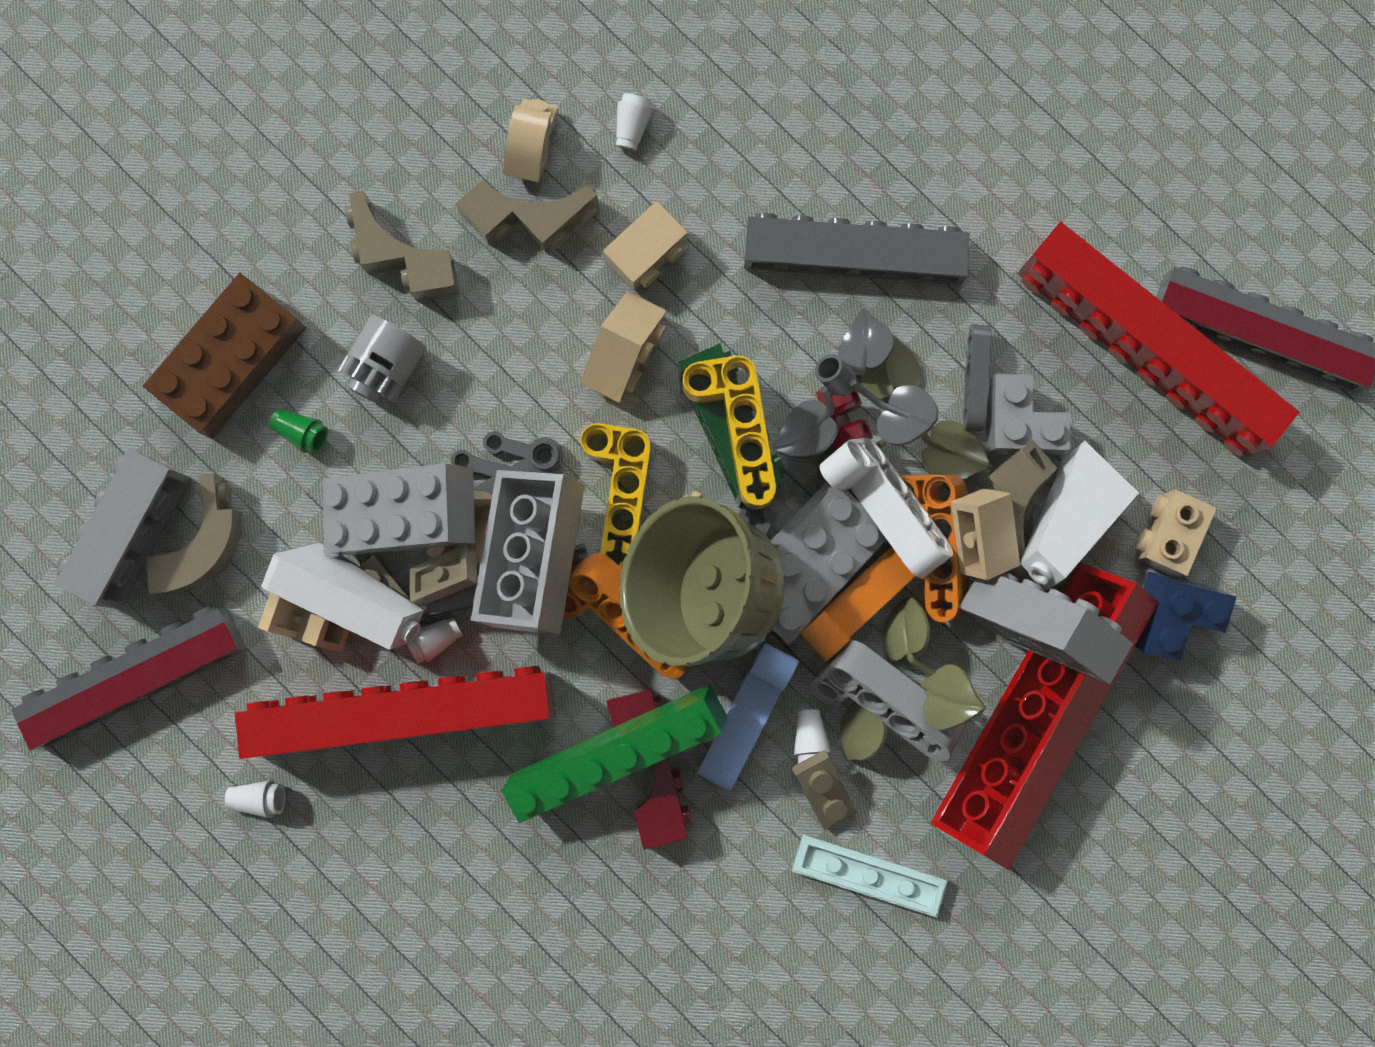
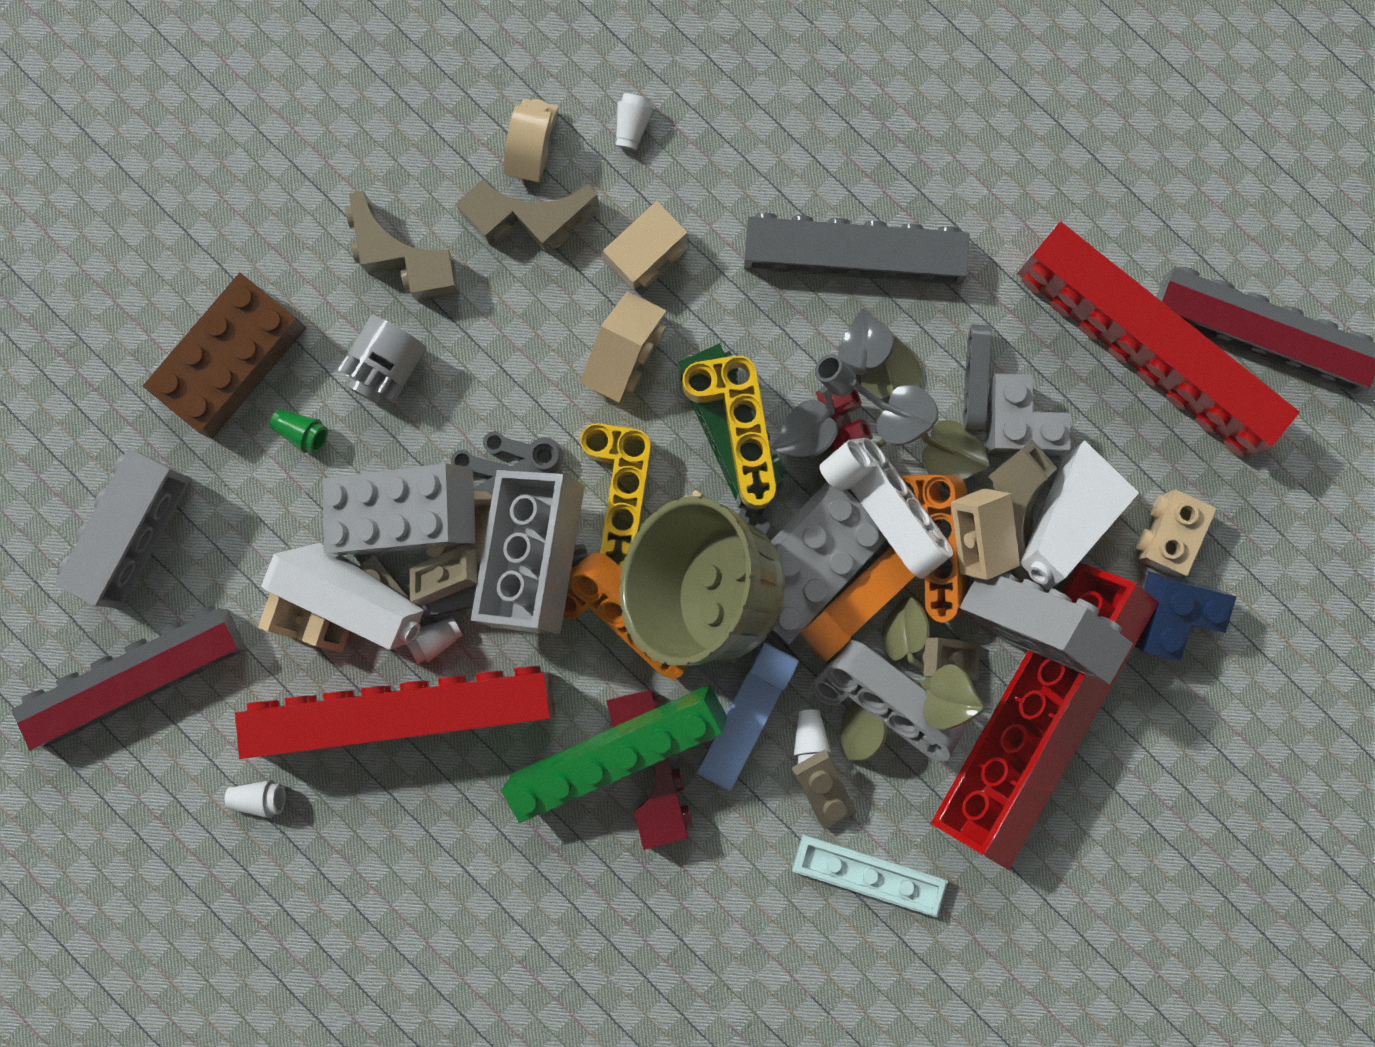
(209, 549): dark tan arch -> none
(944, 652): none -> dark tan plate

